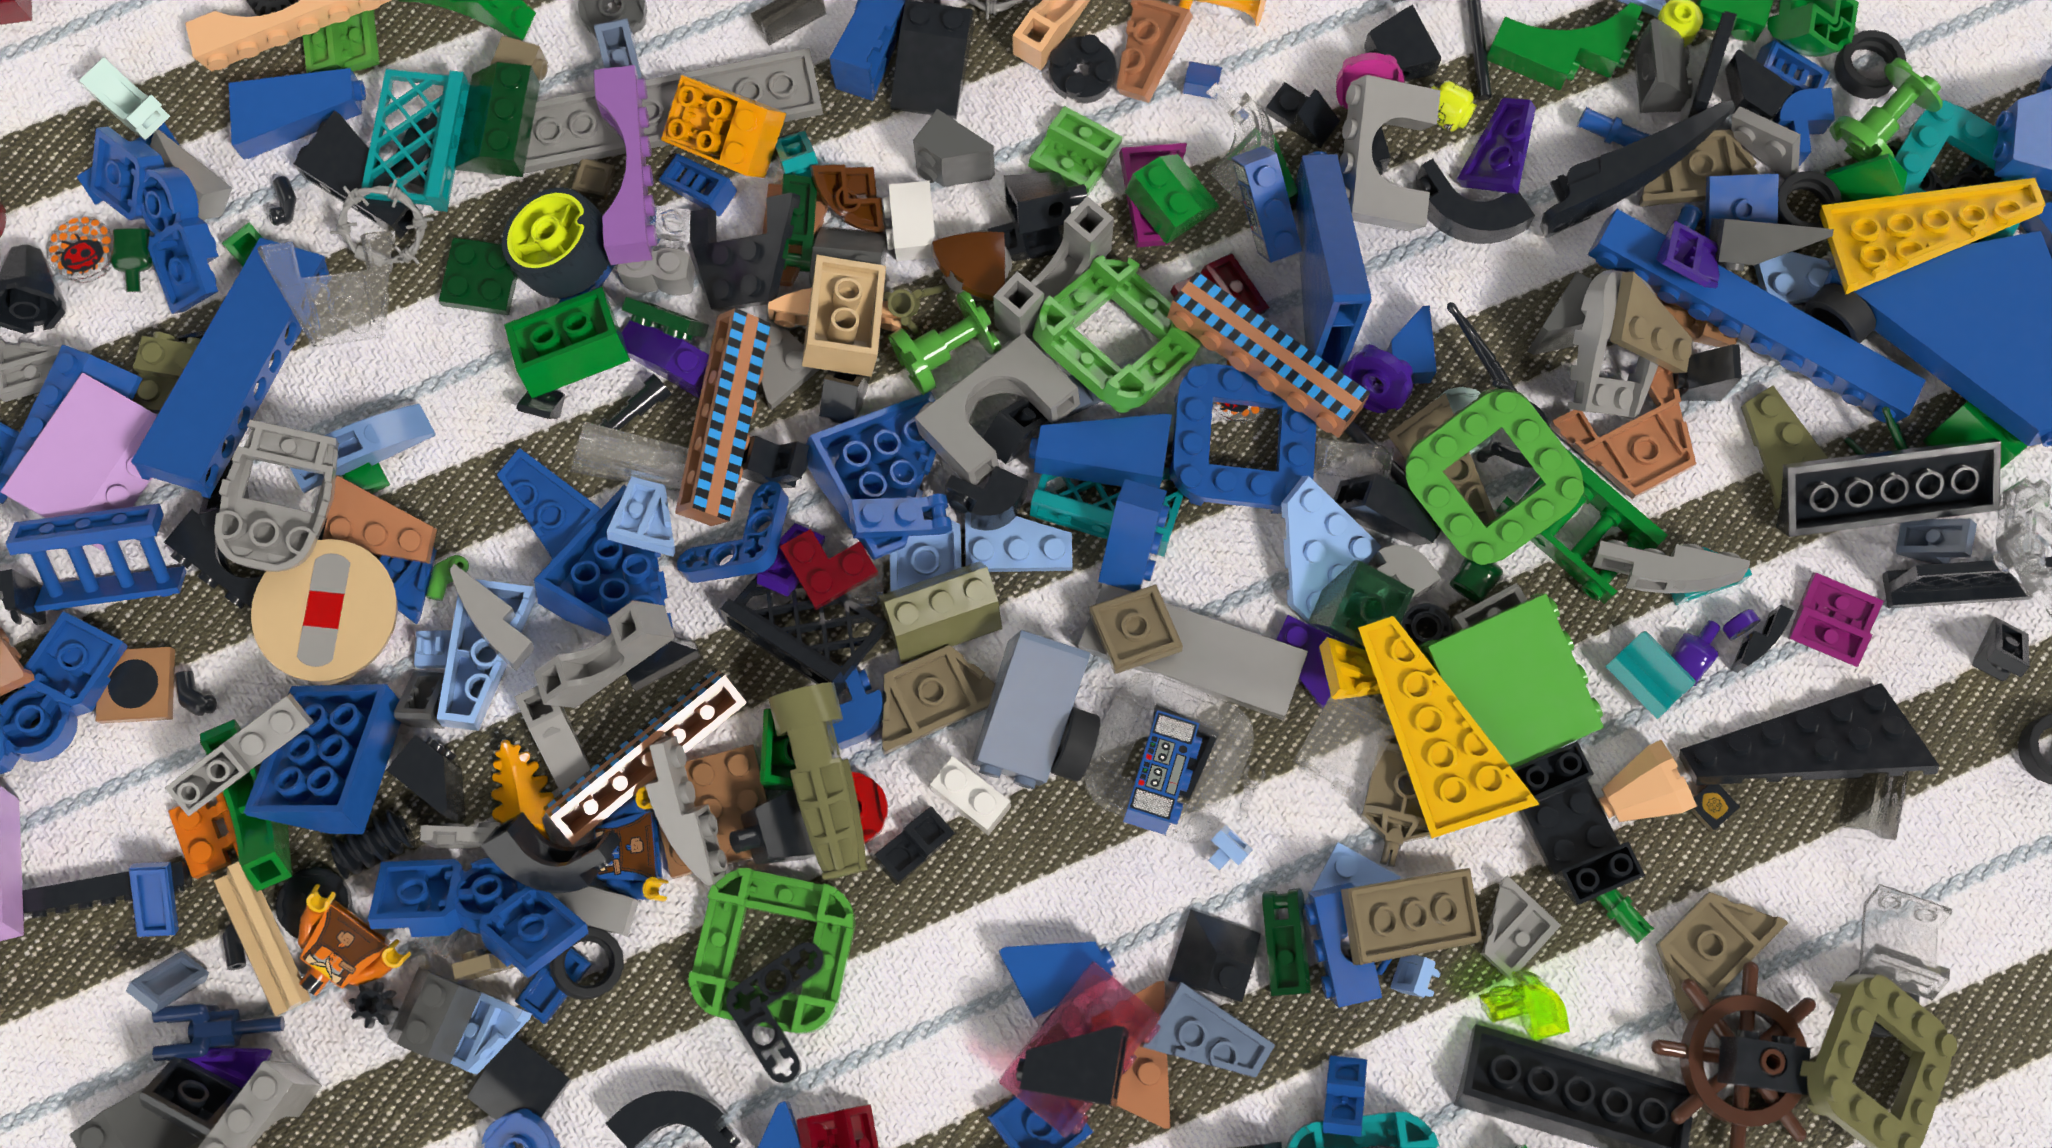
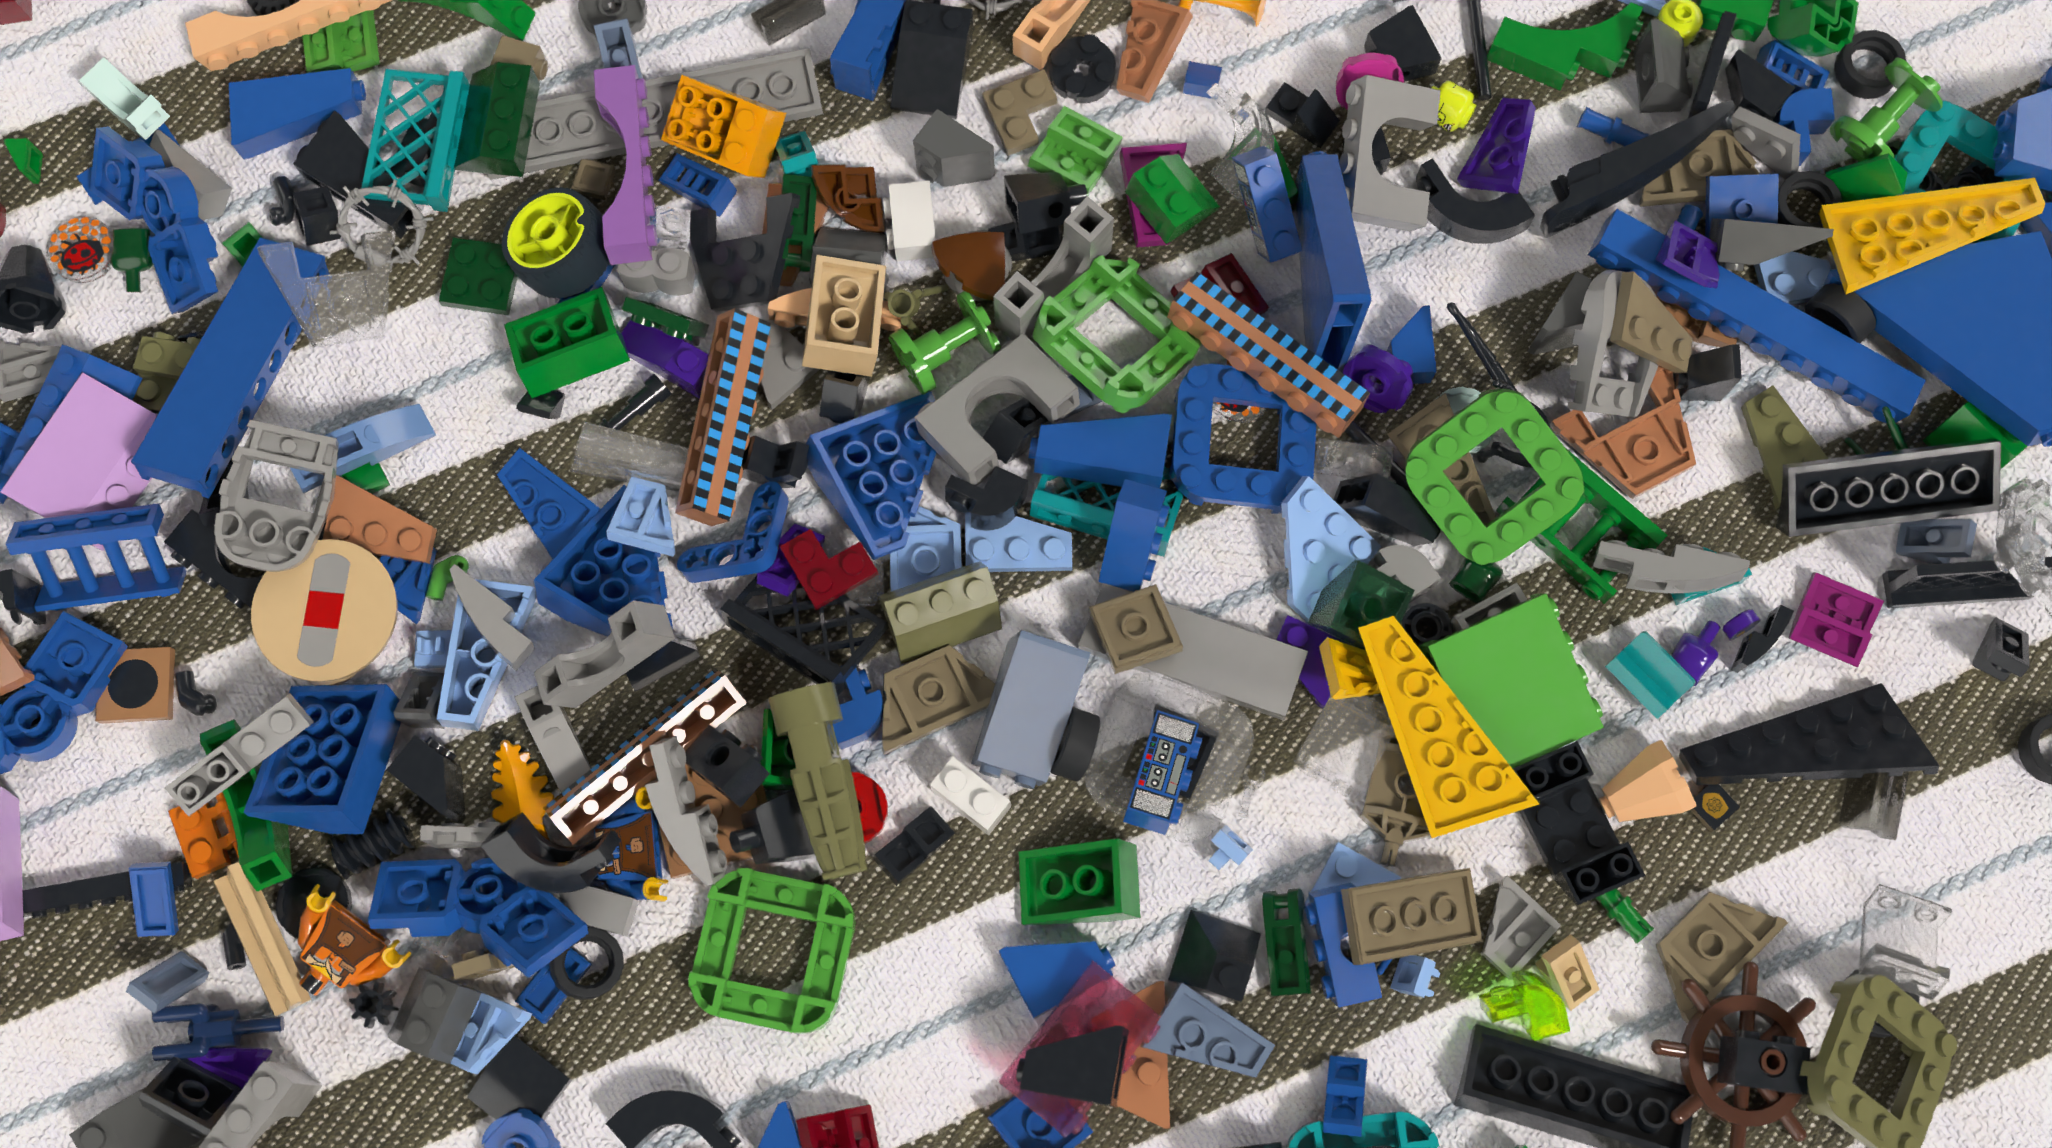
(26, 157): none -> green slope
(316, 215): none -> black brick
(725, 765): none -> black brick
(761, 1013): black beam -> none
(899, 516): blue plate -> none
(1010, 109): none -> dark tan plate
(1079, 883): none -> green slope
(1568, 972): none -> tan slope

